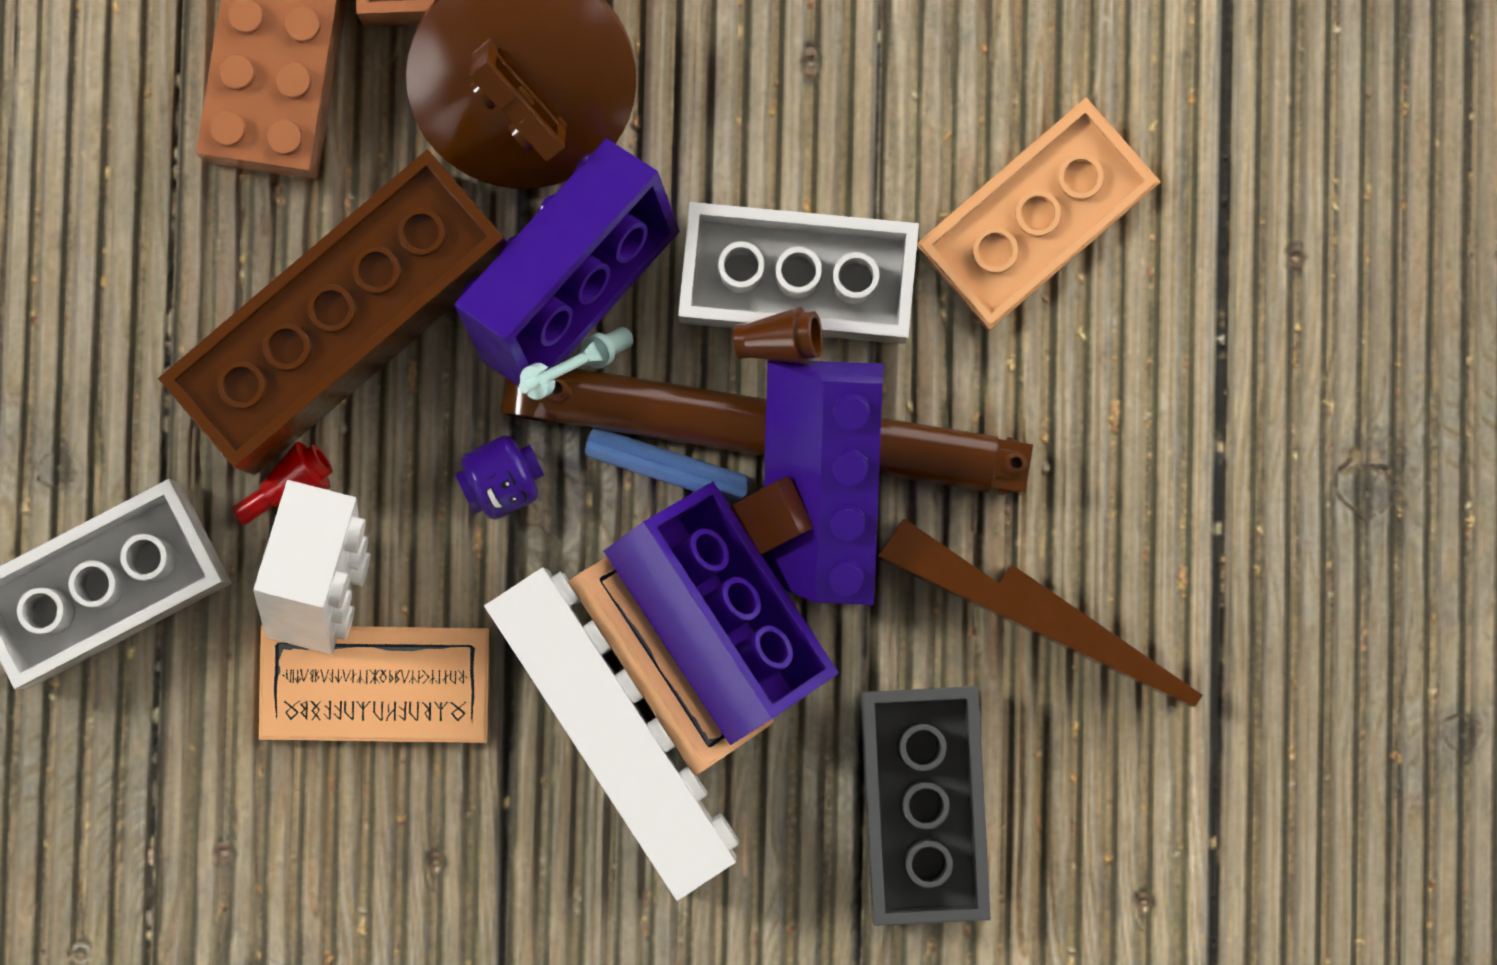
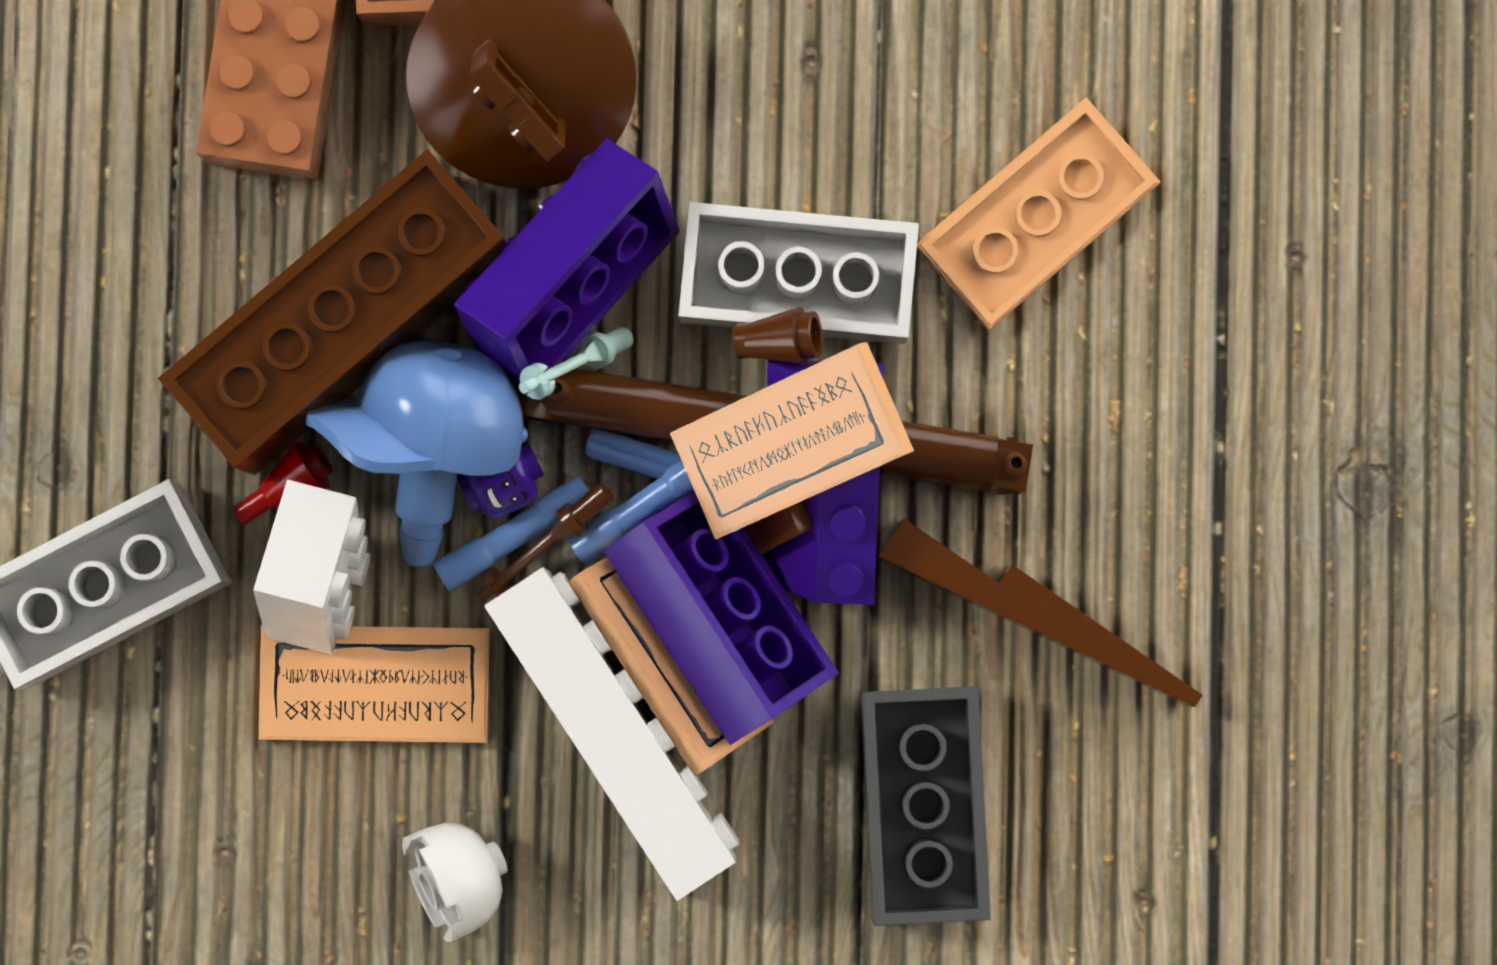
(428, 417): none -> medium blue piece
(456, 876): none -> white cylinder
(483, 551): none -> medium blue piece
(570, 521): none -> reddish brown piece
(621, 520): none -> medium blue piece
(792, 440): none -> light nougat tile

